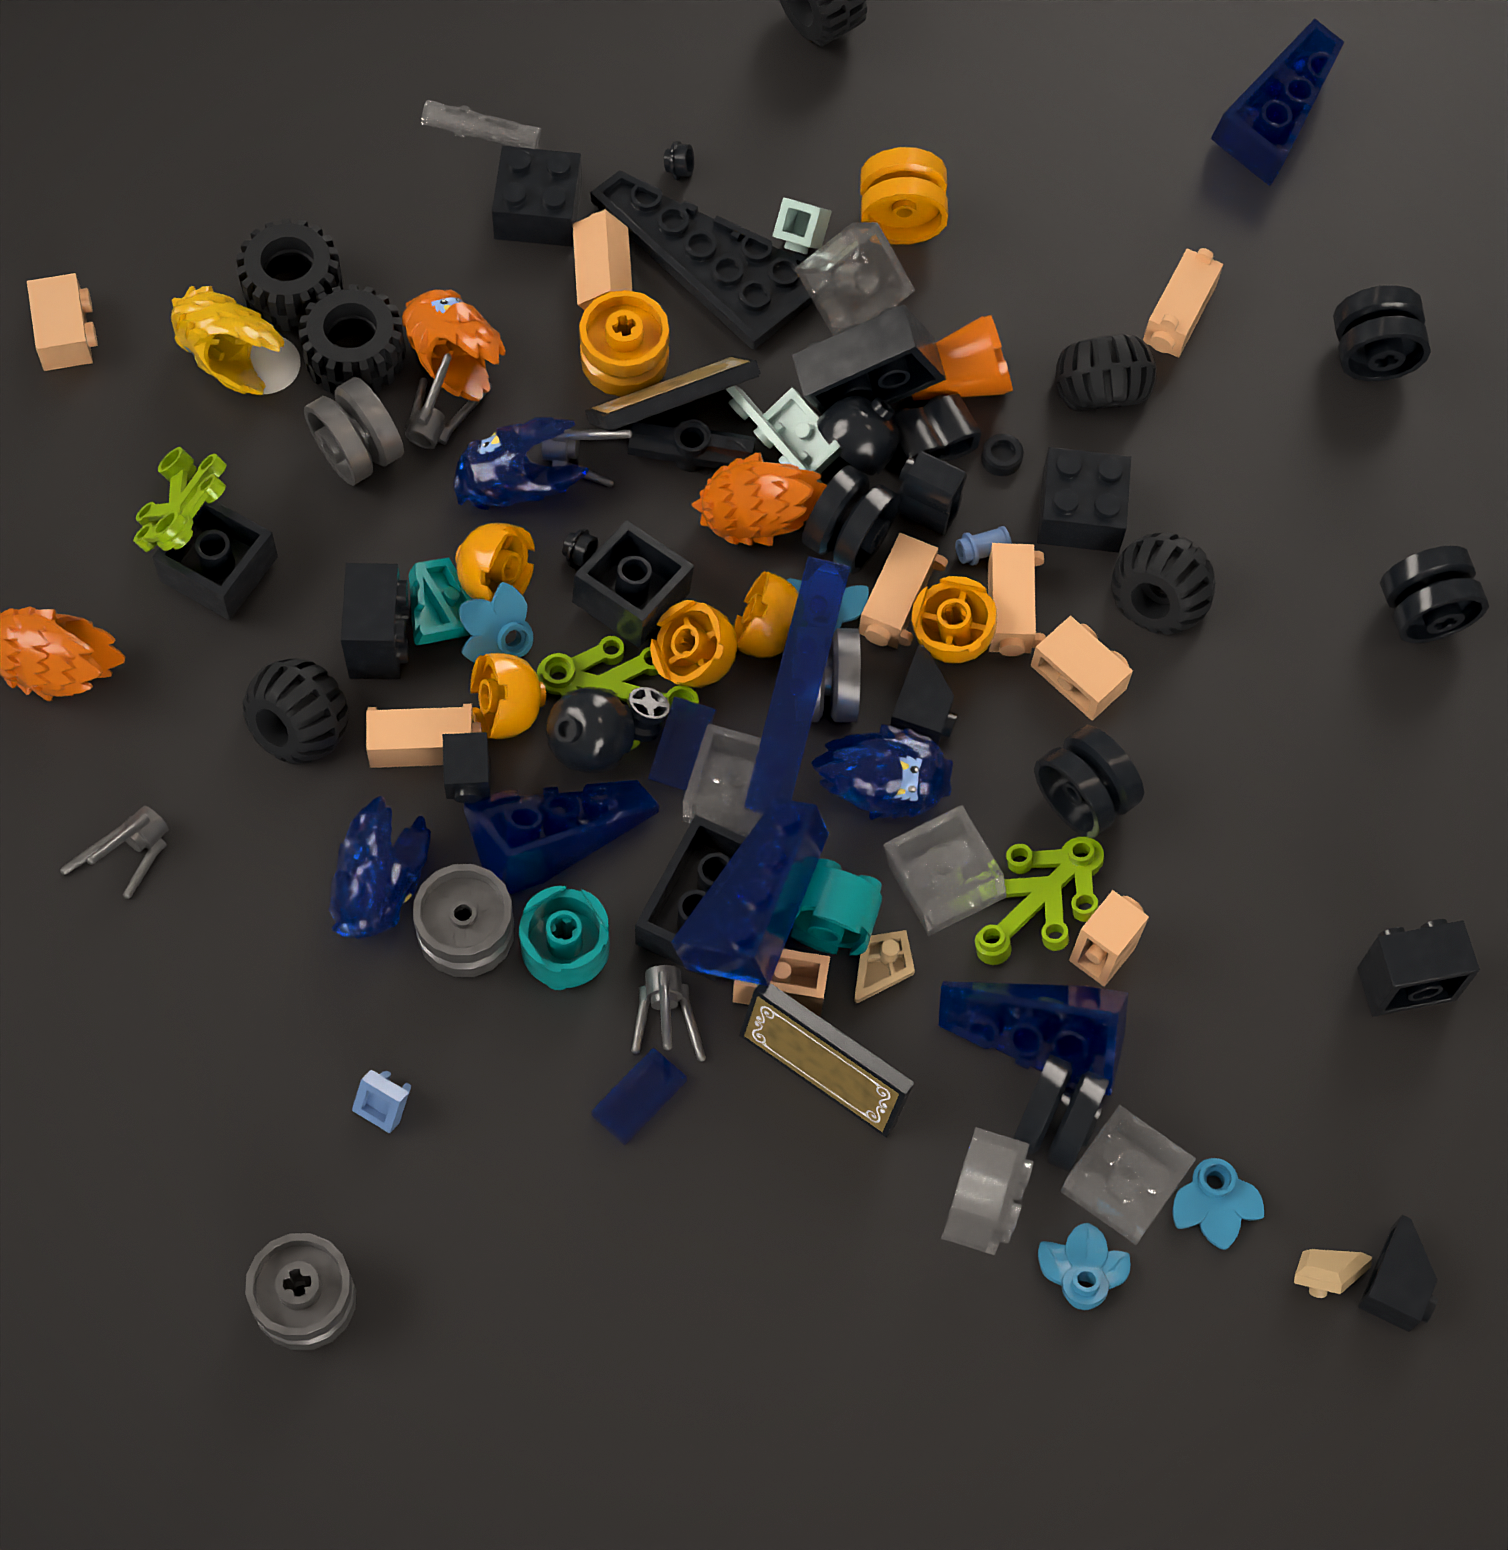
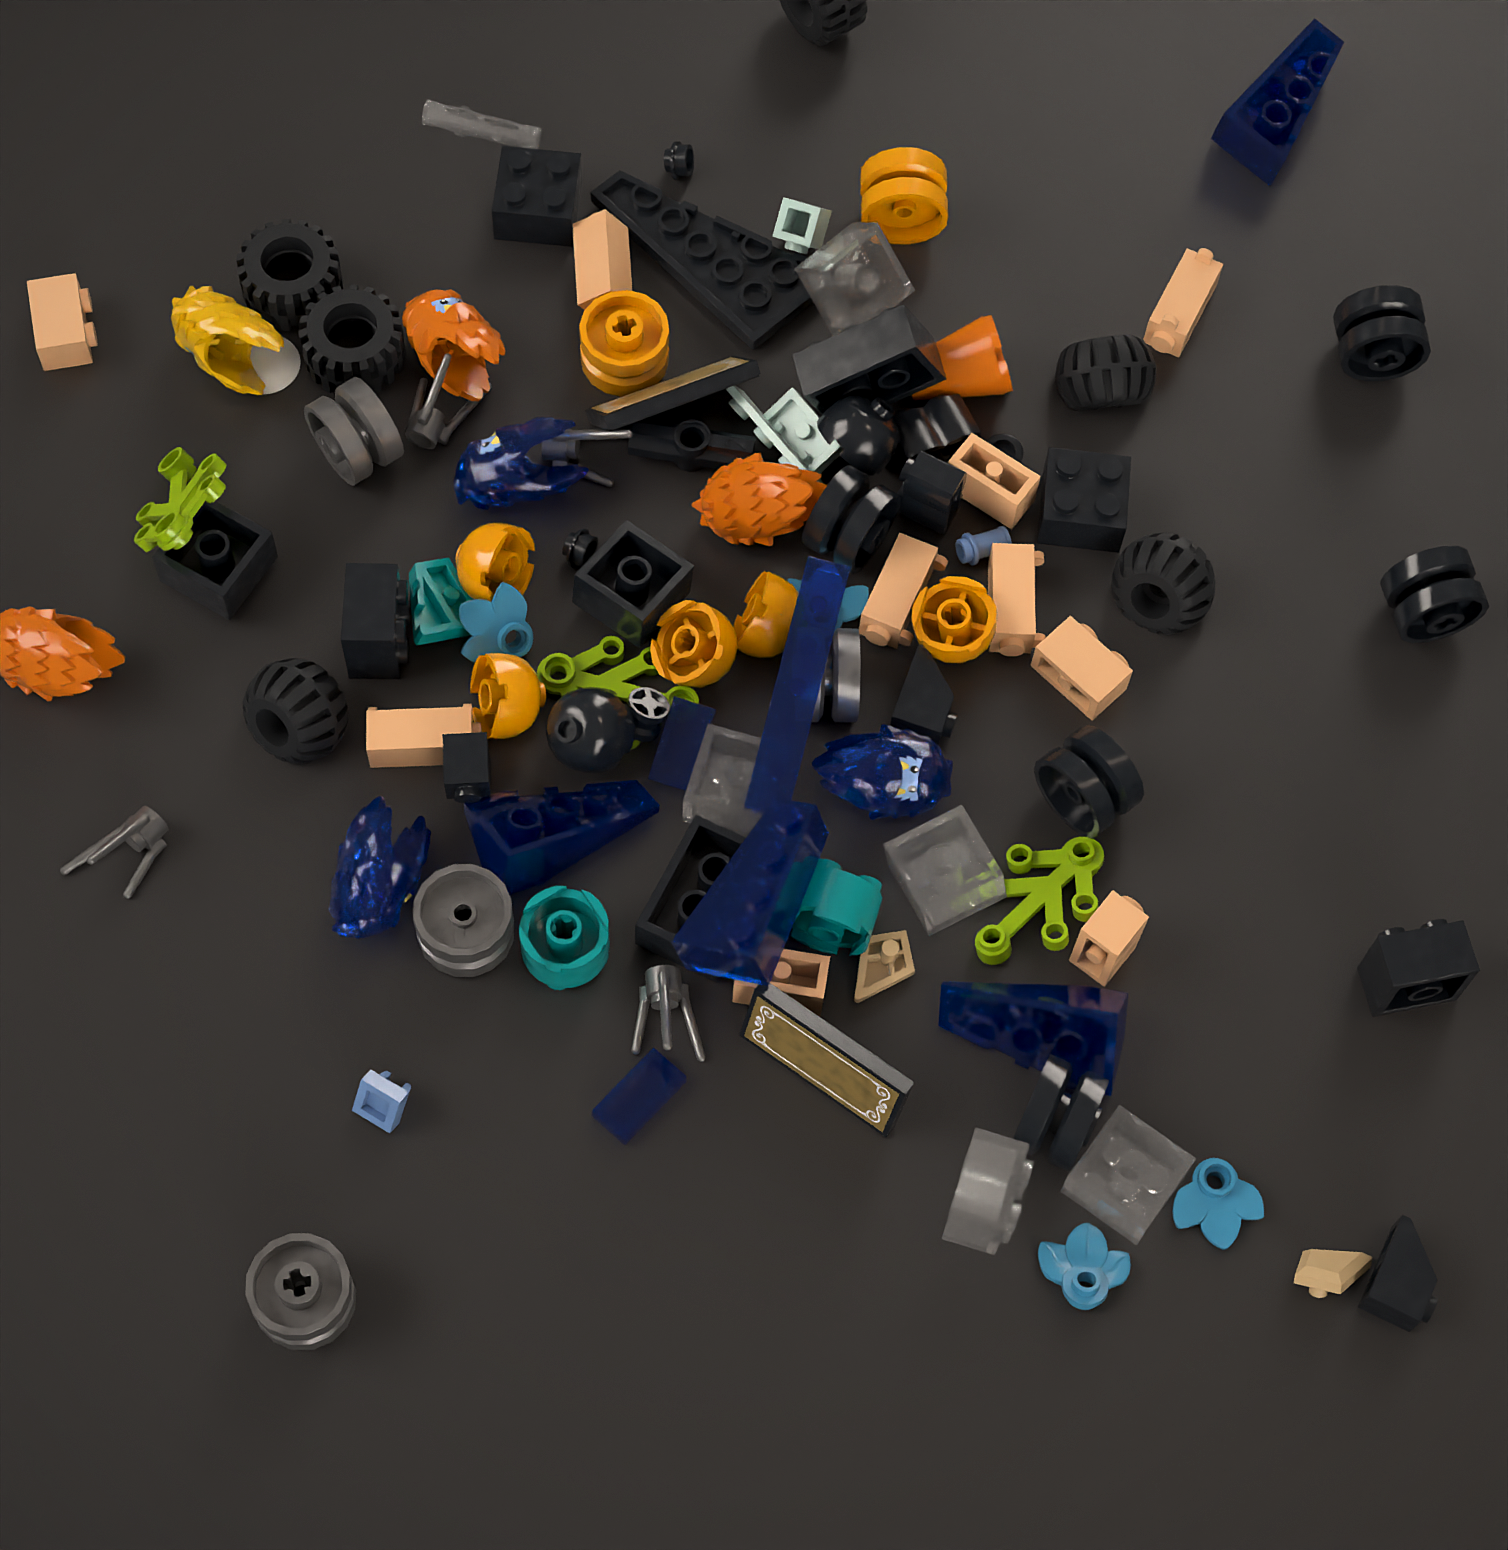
(995, 481): none -> light nougat brick

